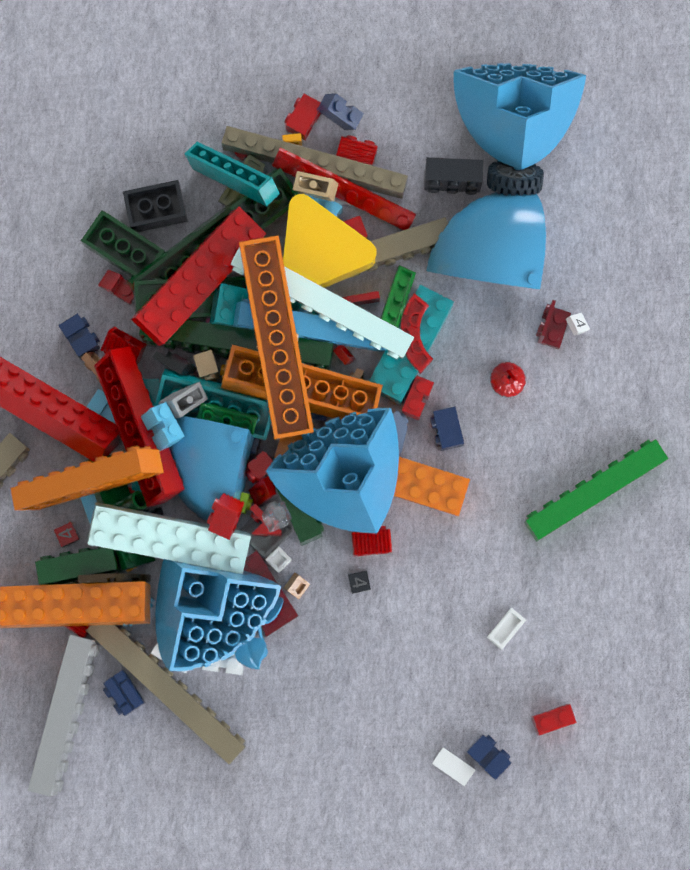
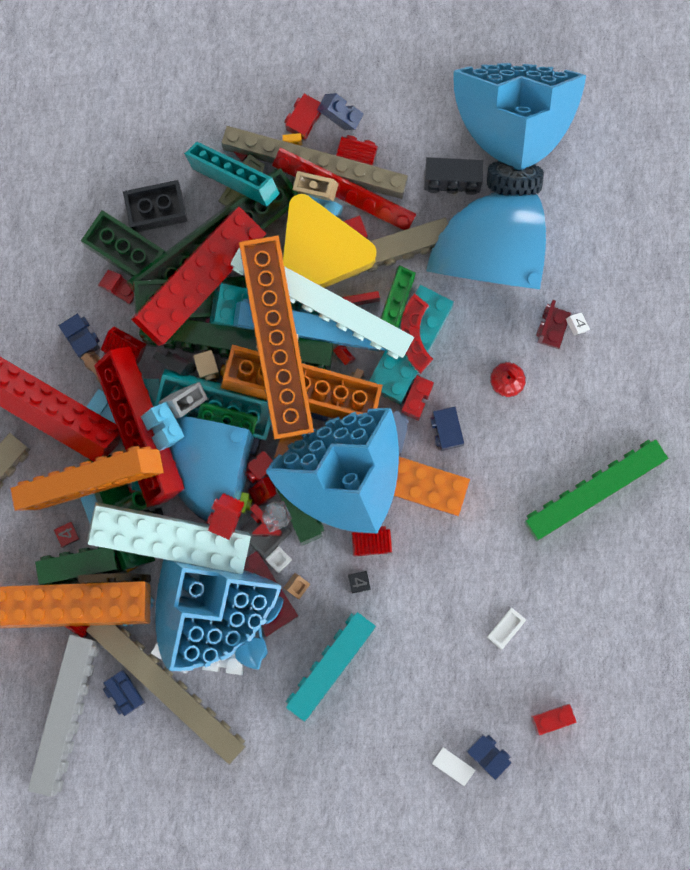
(330, 667): none -> teal brick

